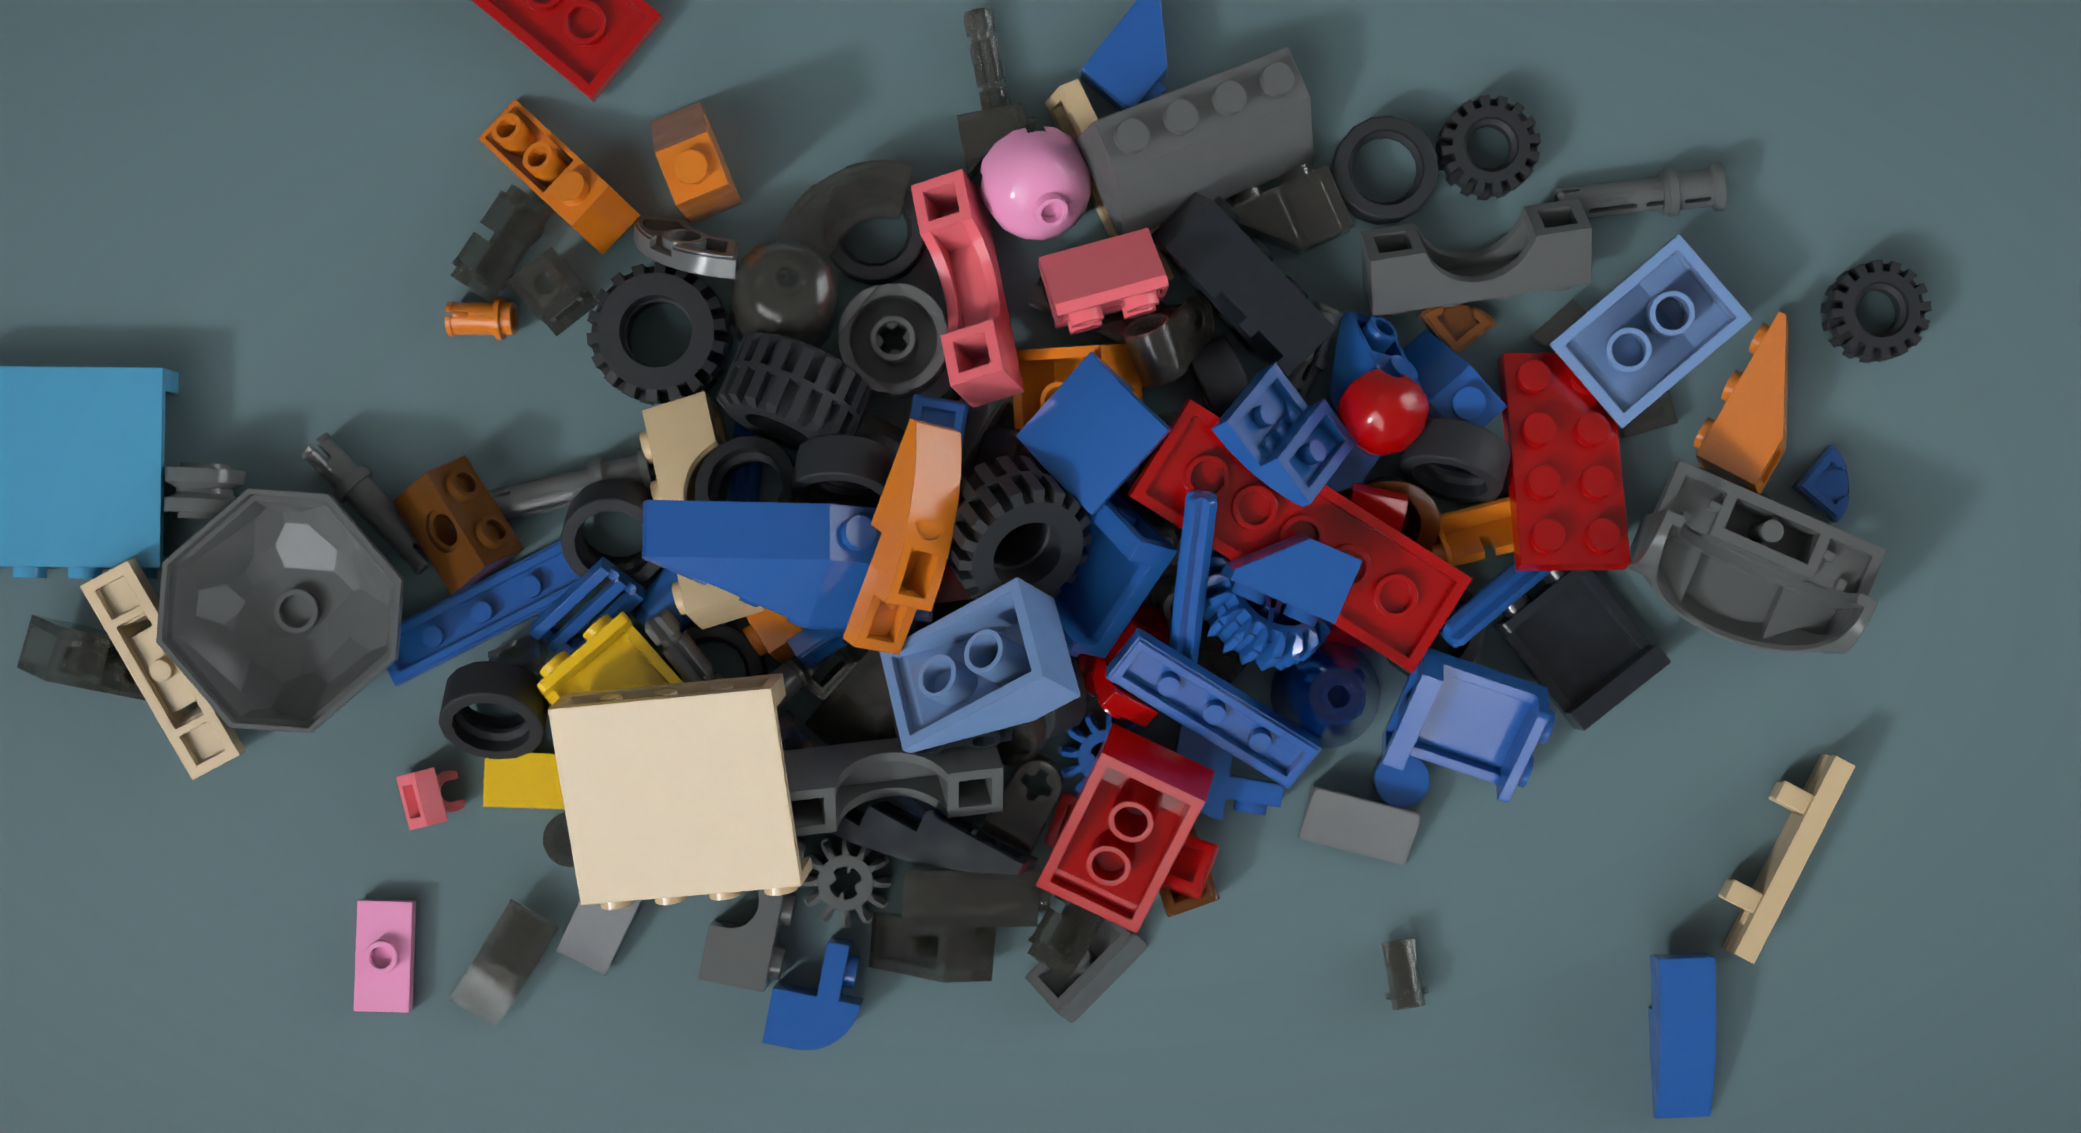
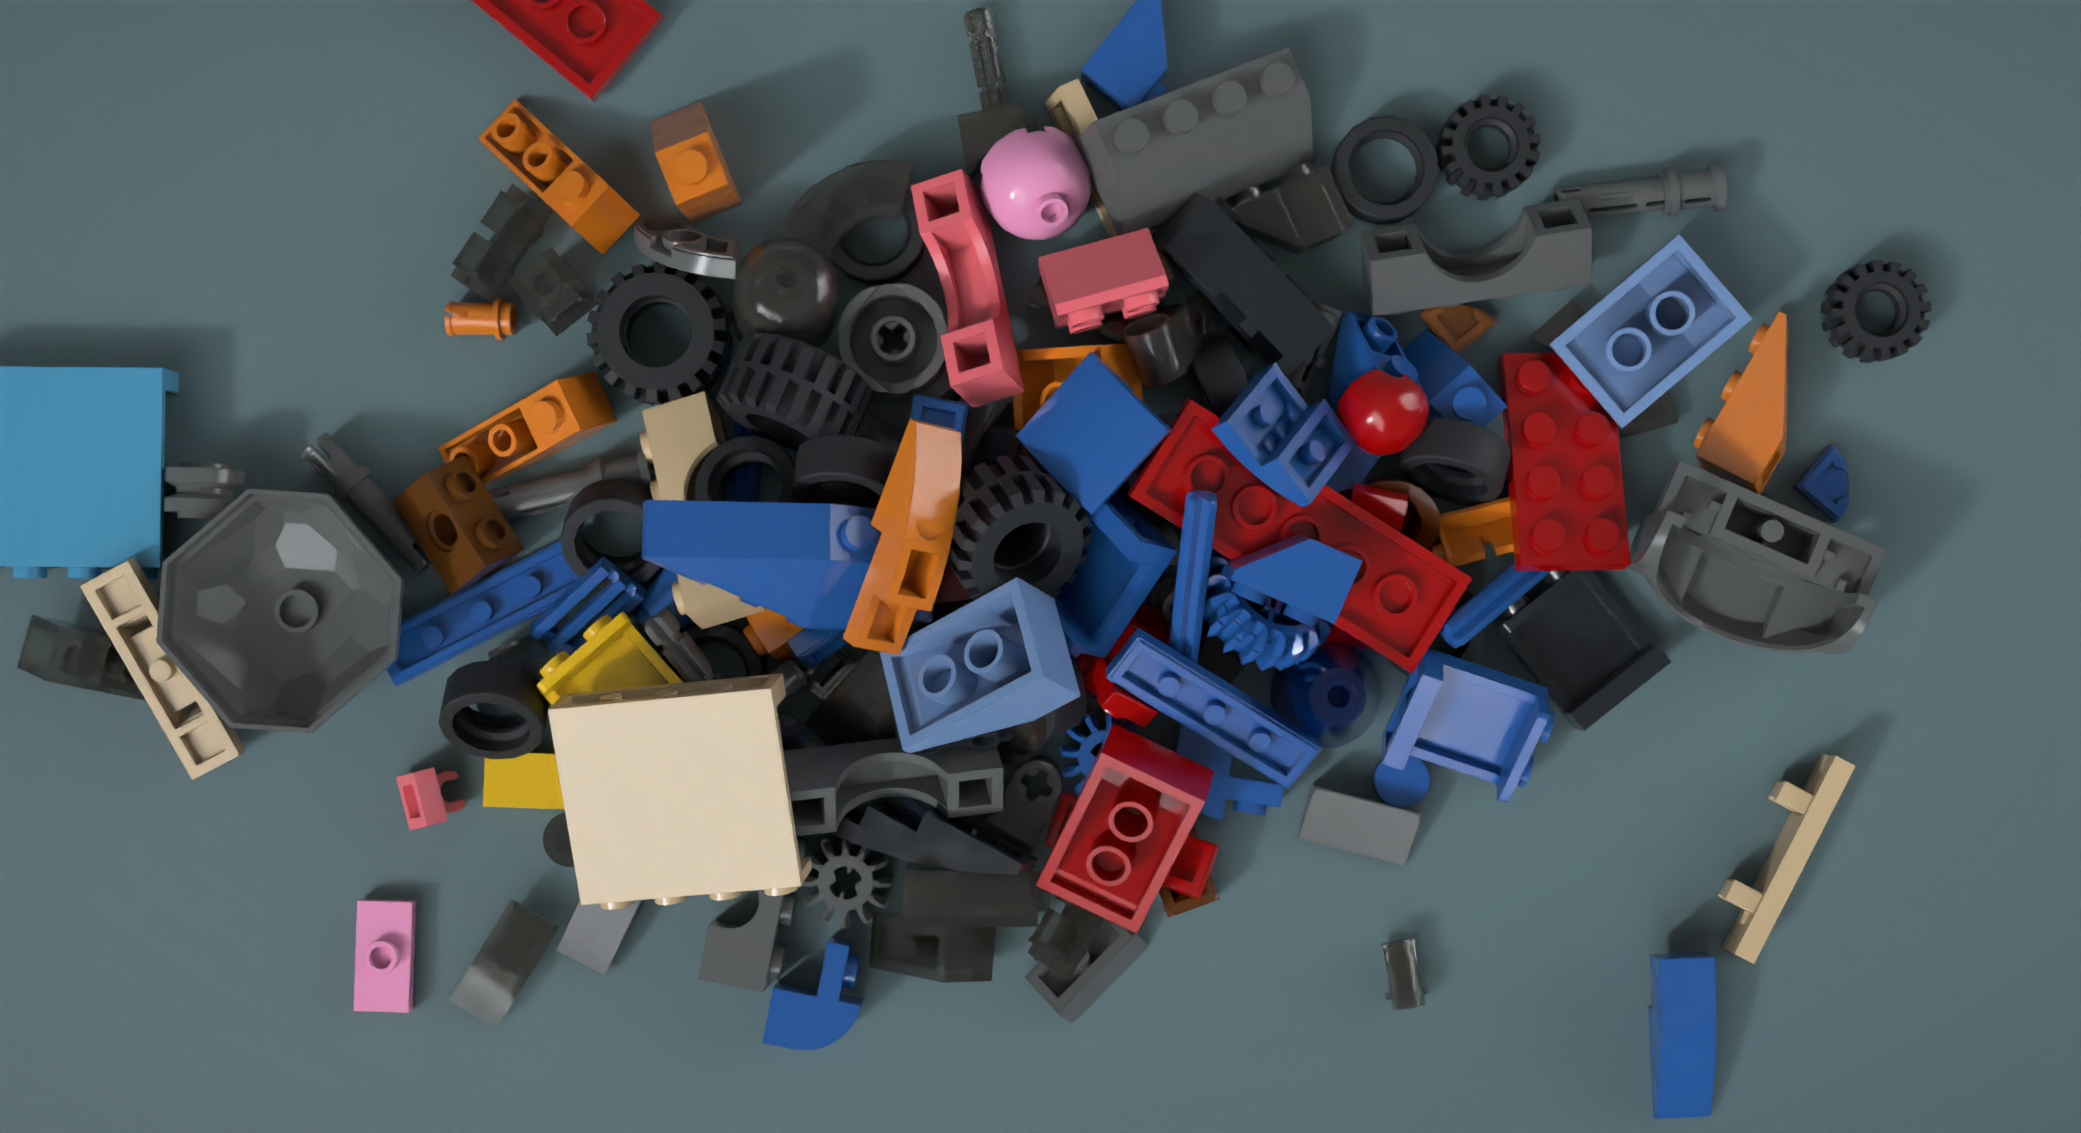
(534, 428): none -> orange slope

